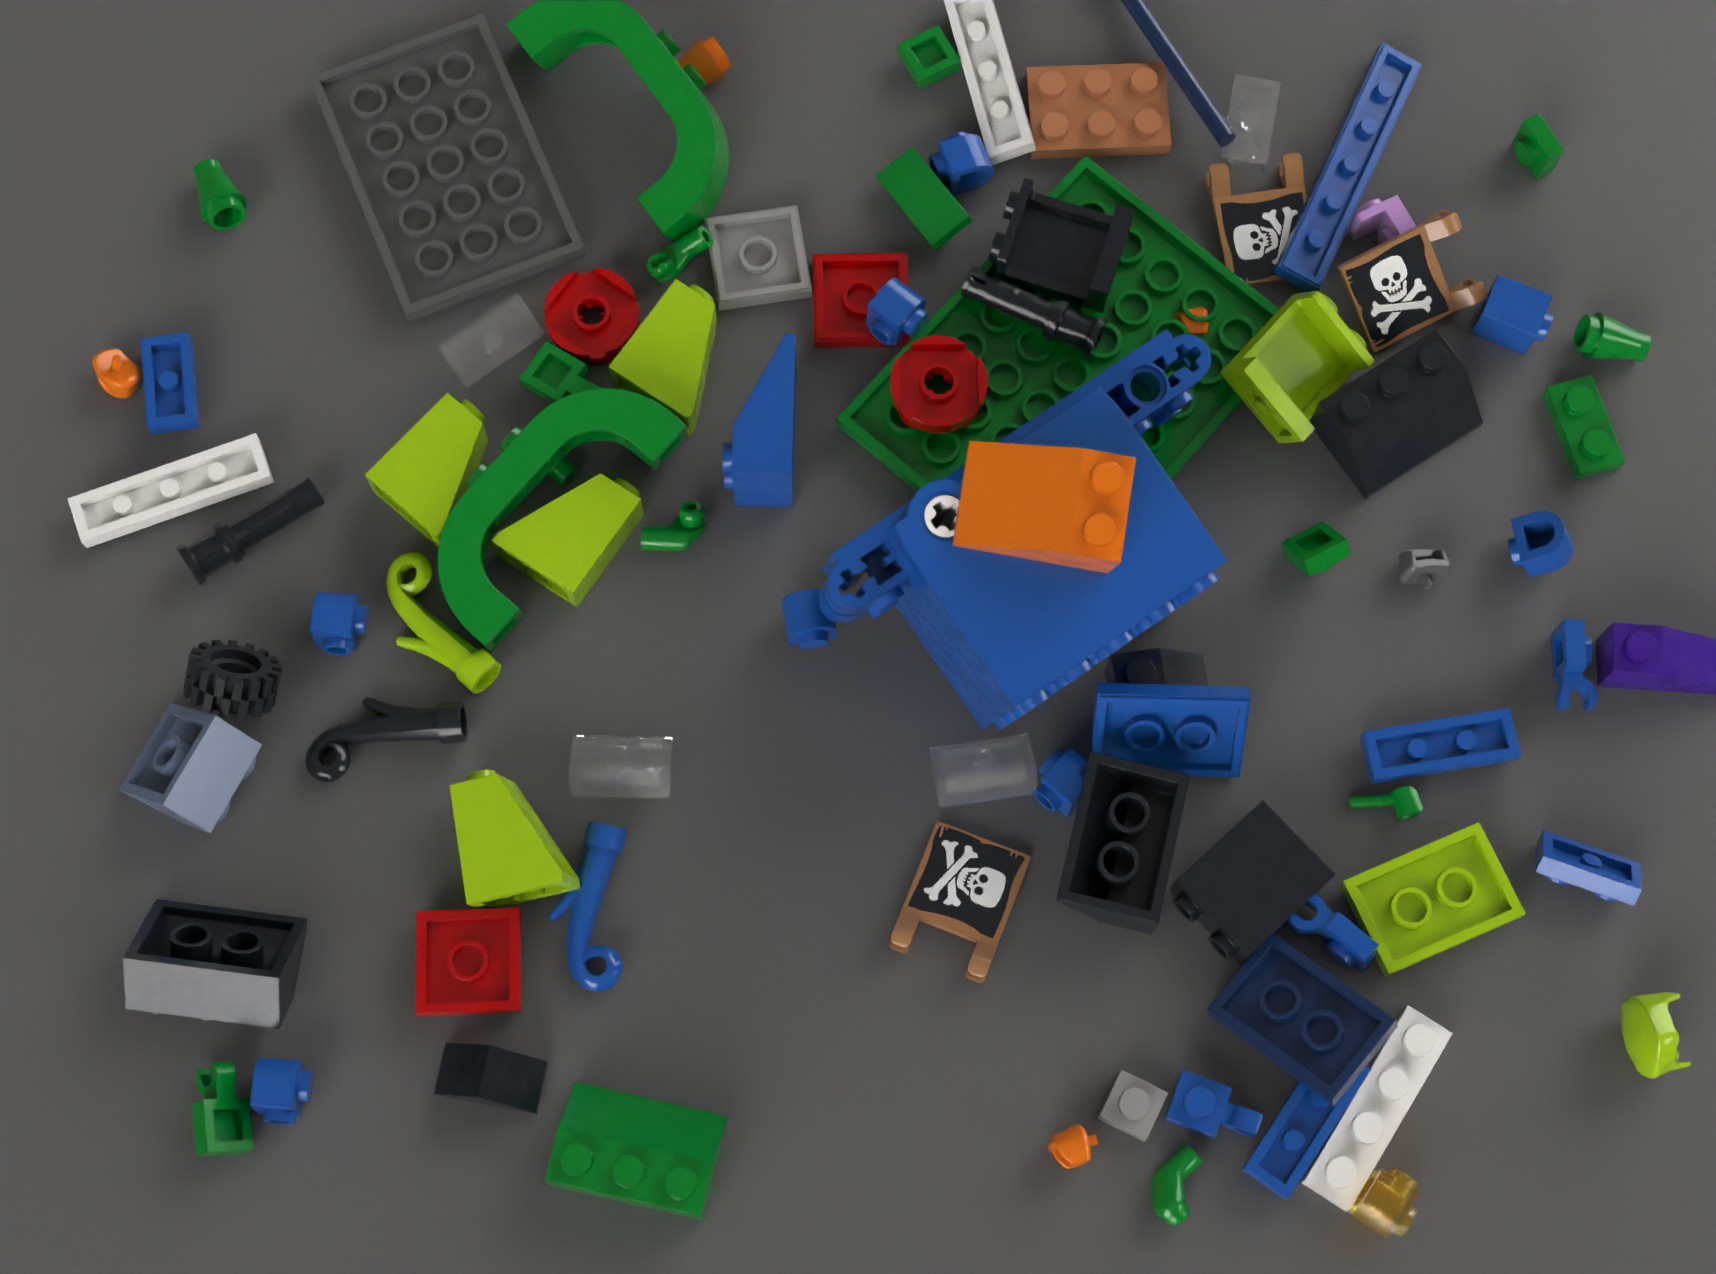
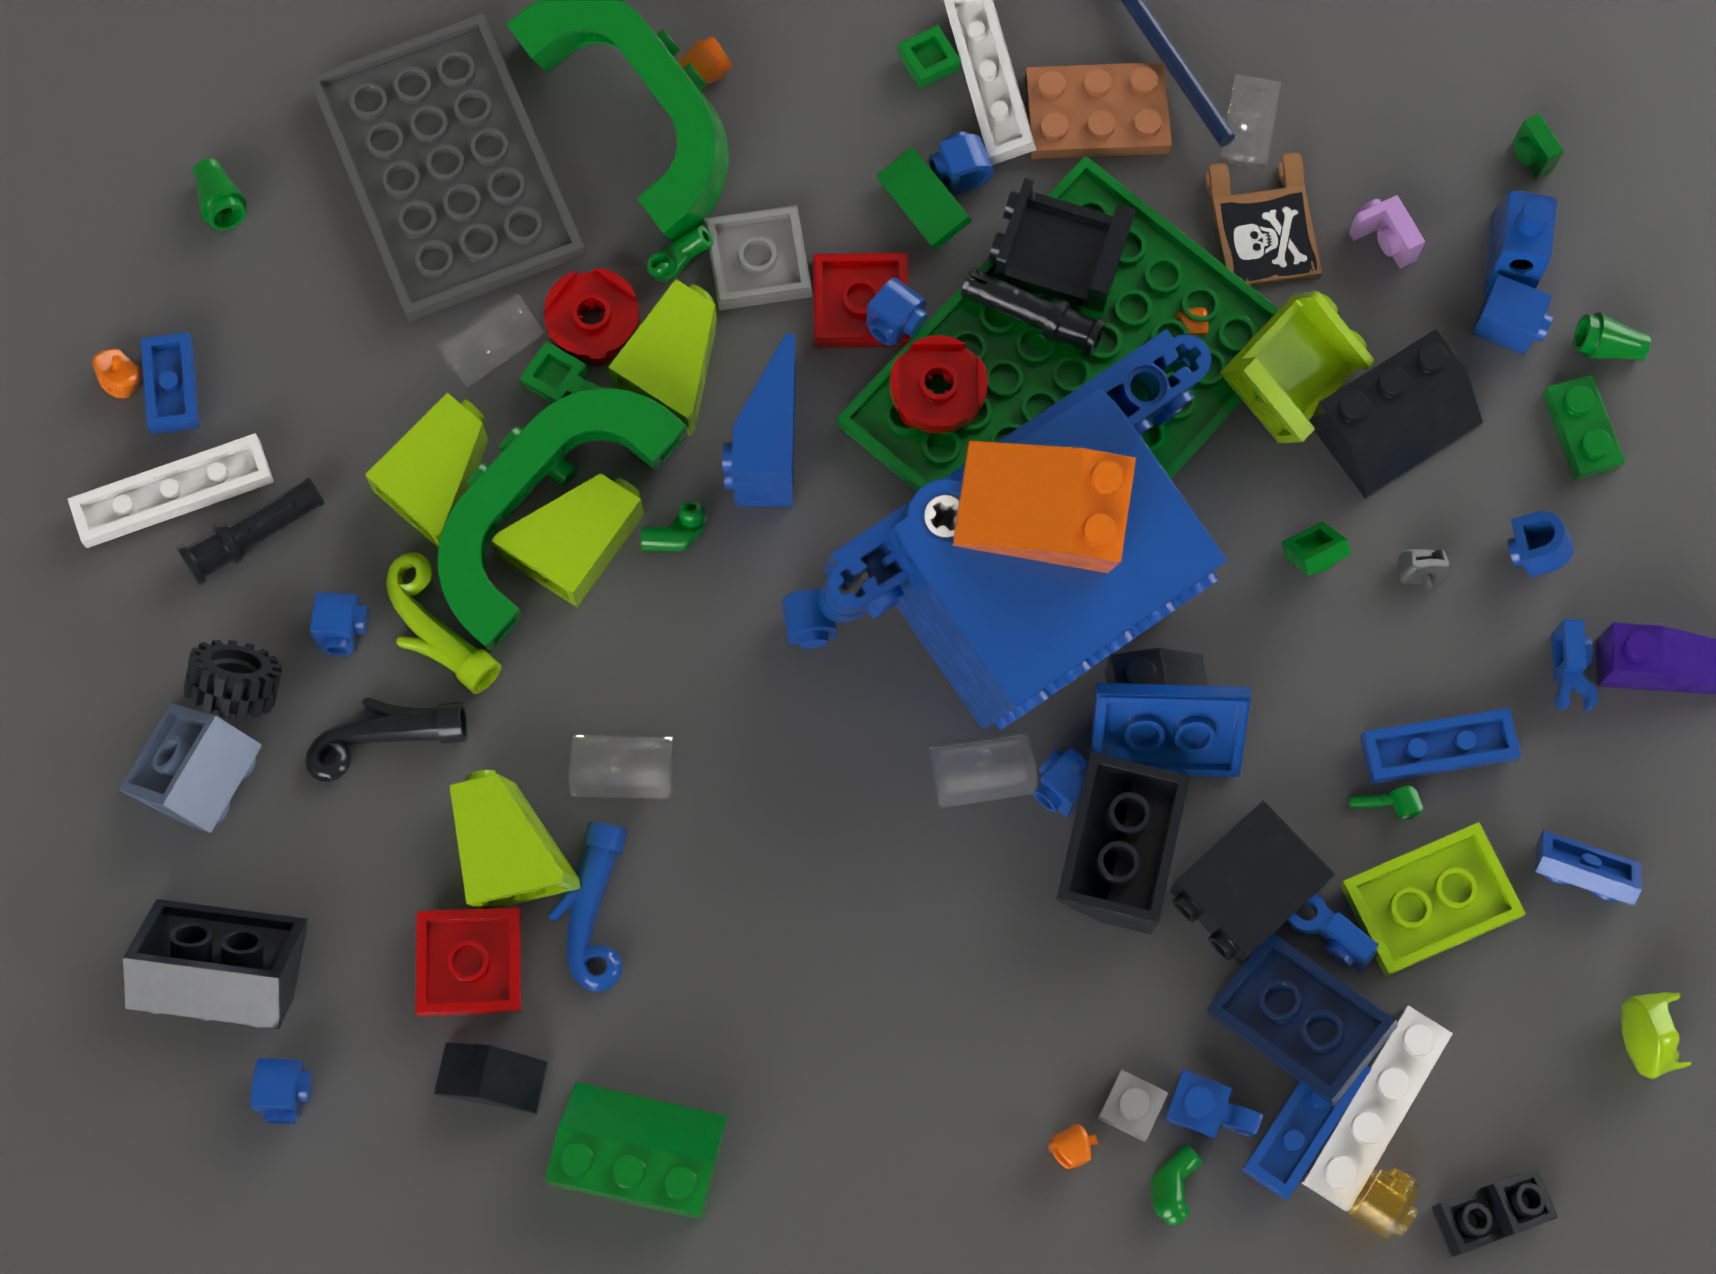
(220, 1119): green plate -> none
(963, 889): flag -> none
(1347, 168): blue tile -> none
(1402, 284): flag -> none
(1494, 1212): none -> black slope
(1521, 230): none -> blue torso

